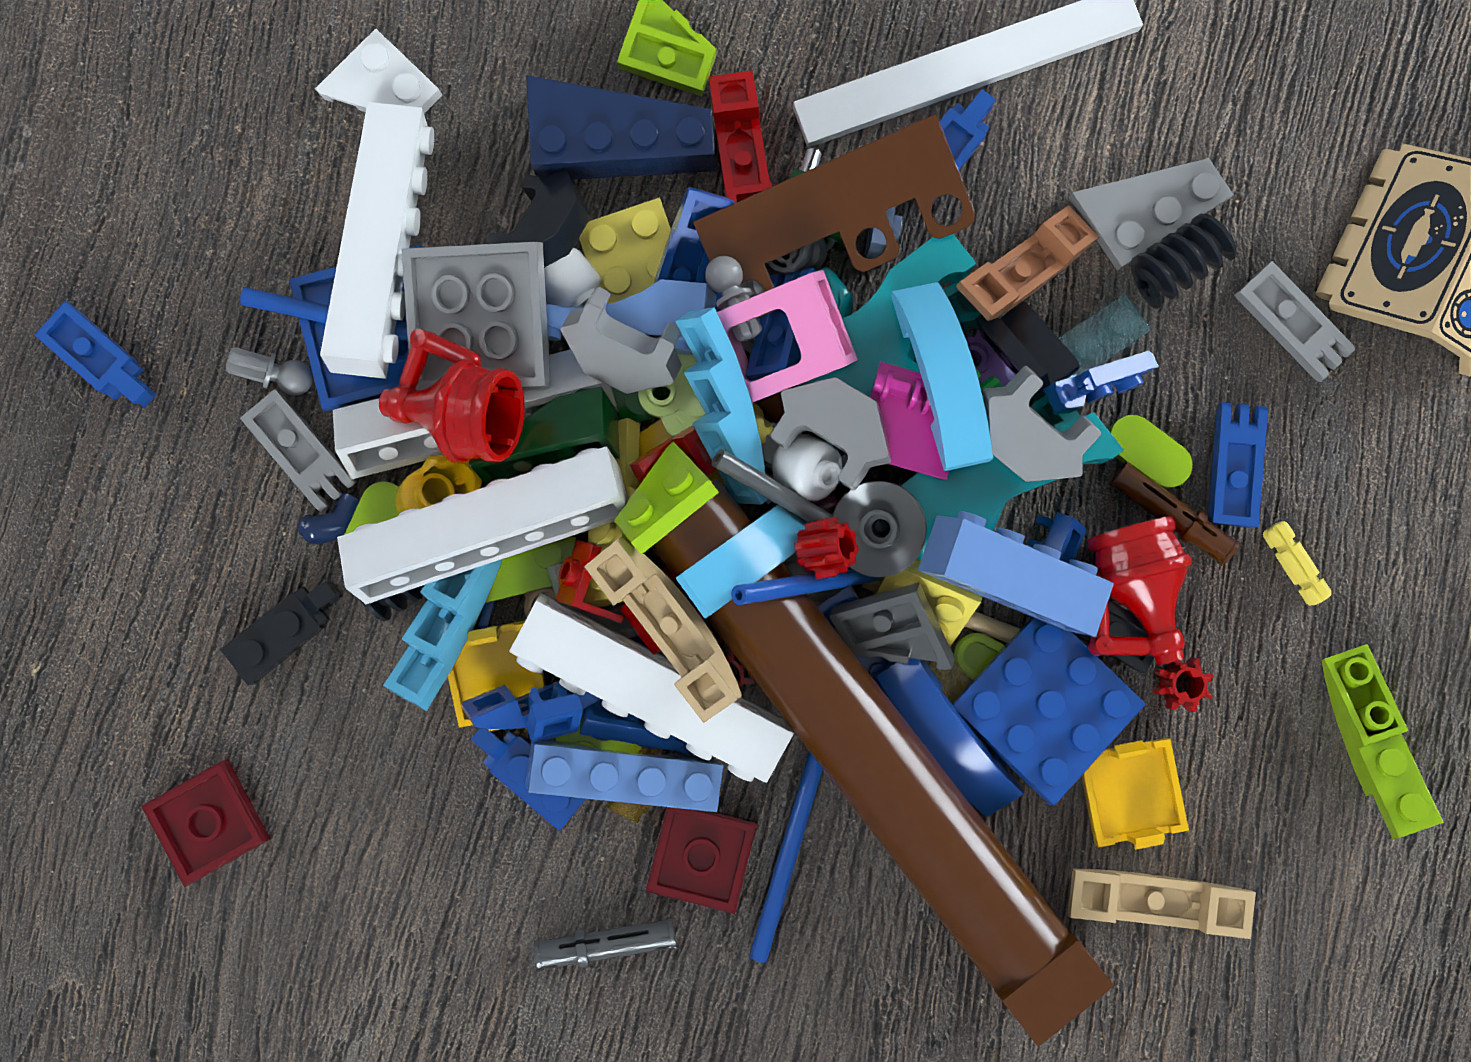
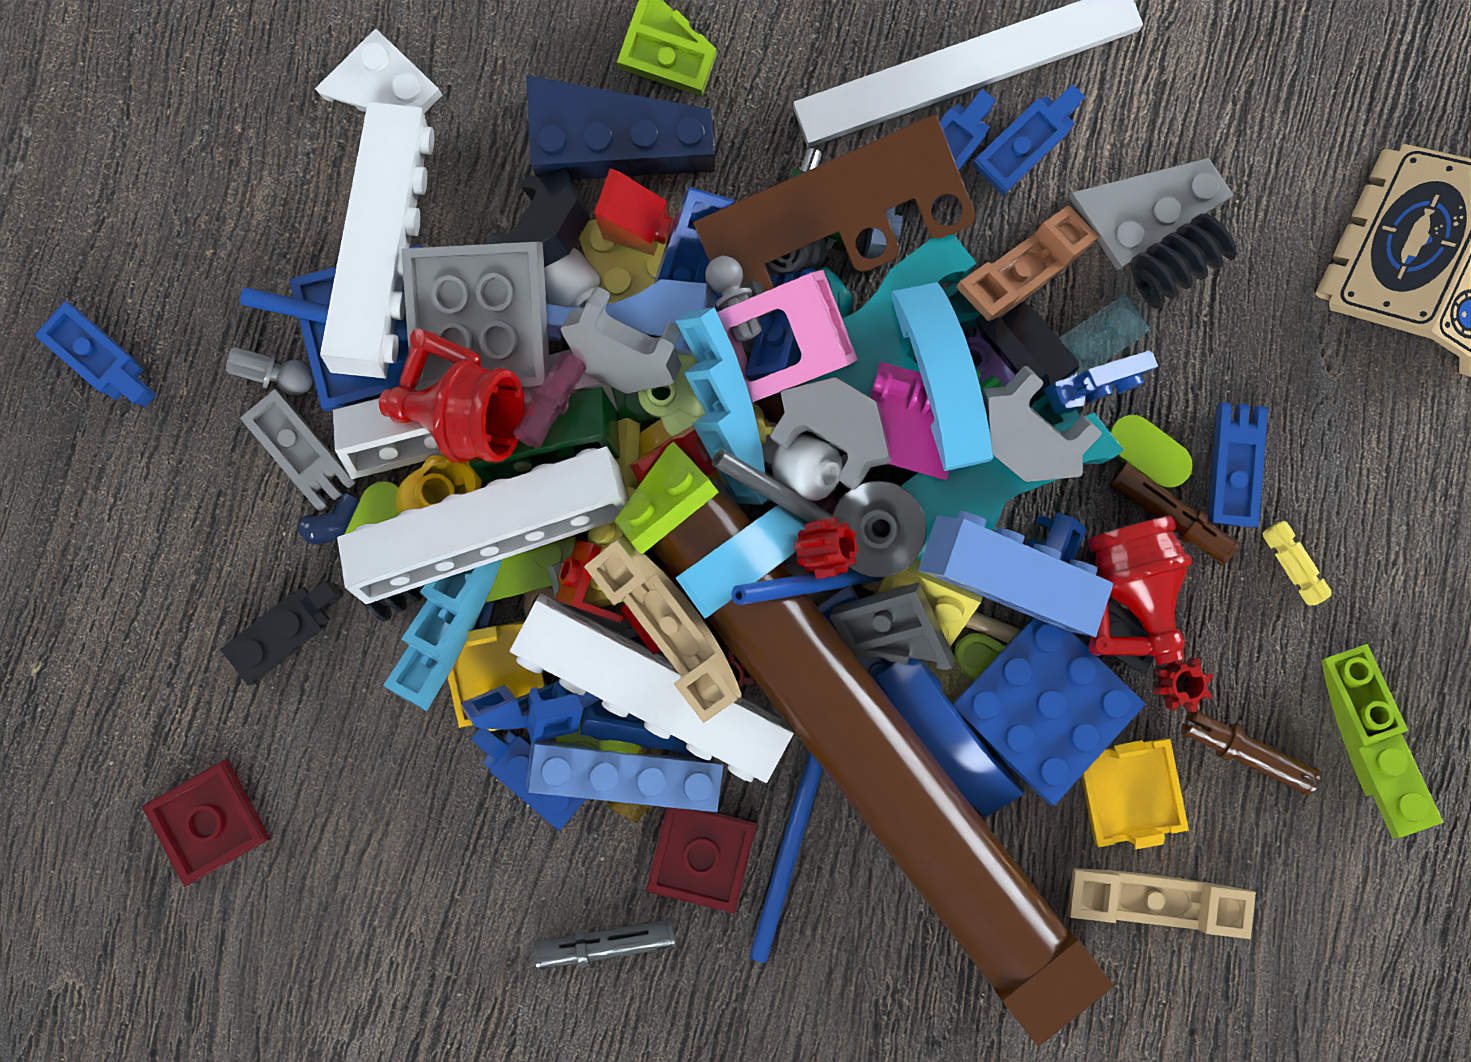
(549, 400): none -> clear pink pin
(632, 214): none -> red slope
(739, 134): red slope -> none
(1027, 140): none -> blue hinge
(1233, 743): none -> reddish brown pin
(1294, 321): light grey hinge -> none

